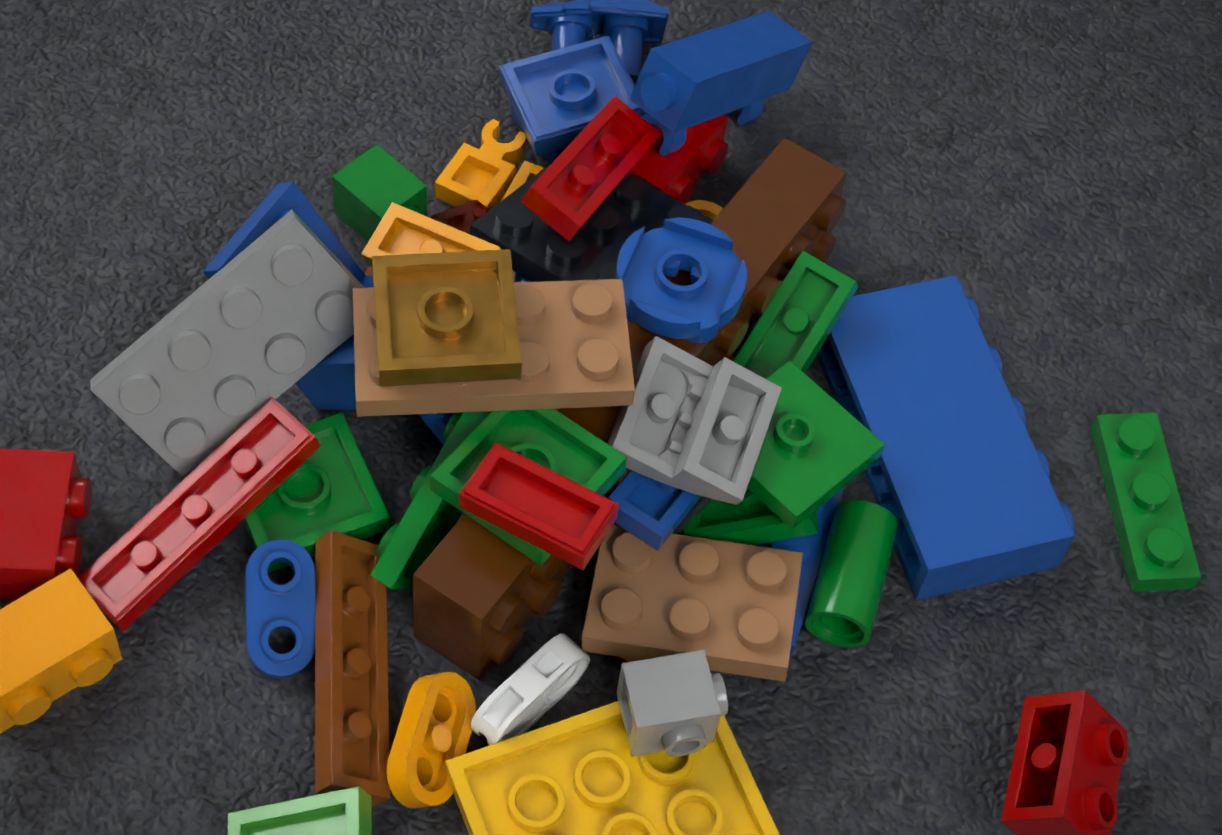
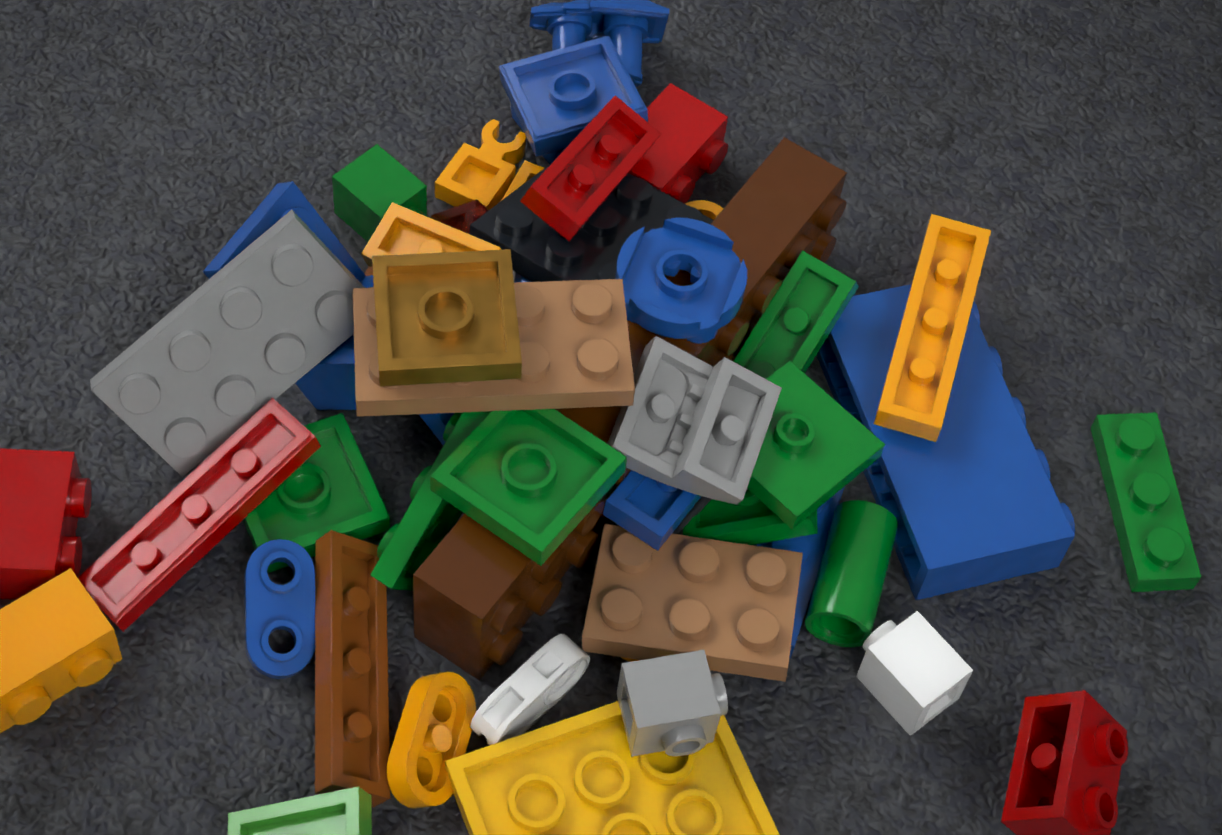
(538, 506): red tile -> none
(718, 74): blue brick -> none
(912, 671): none -> white brick
(933, 328): none -> light orange plate

